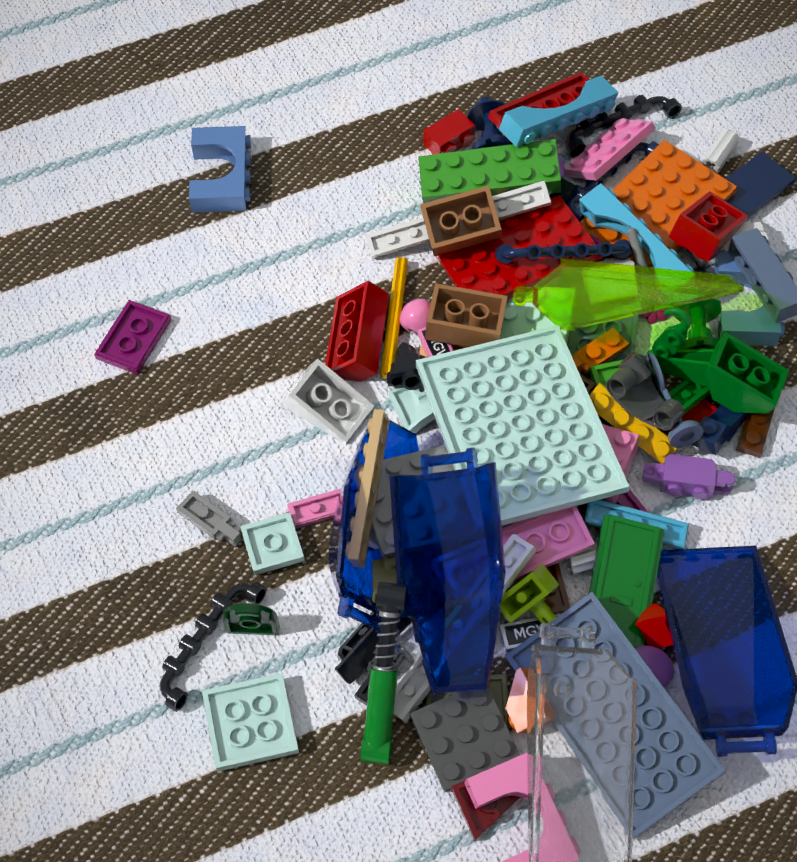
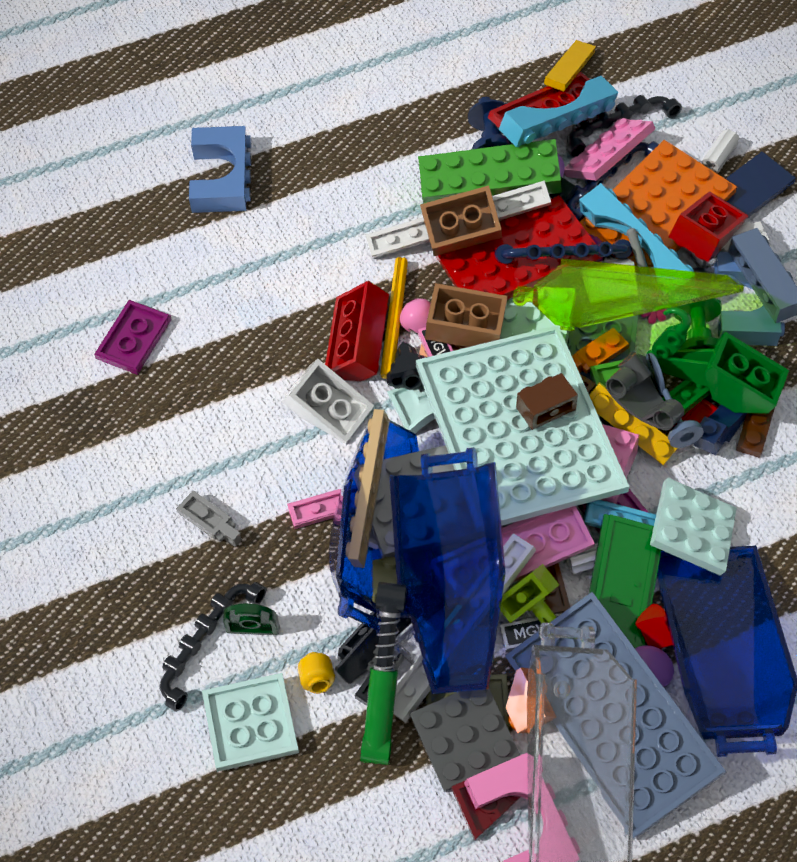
(272, 543): light aqua plate -> none
(316, 672): none -> yellow head
(449, 133): red brick -> none
(546, 401): none -> reddish brown brick
(569, 65): none -> yellow tile
(688, 477): medium lavender hinge -> none
(693, 526): none -> light aqua plate

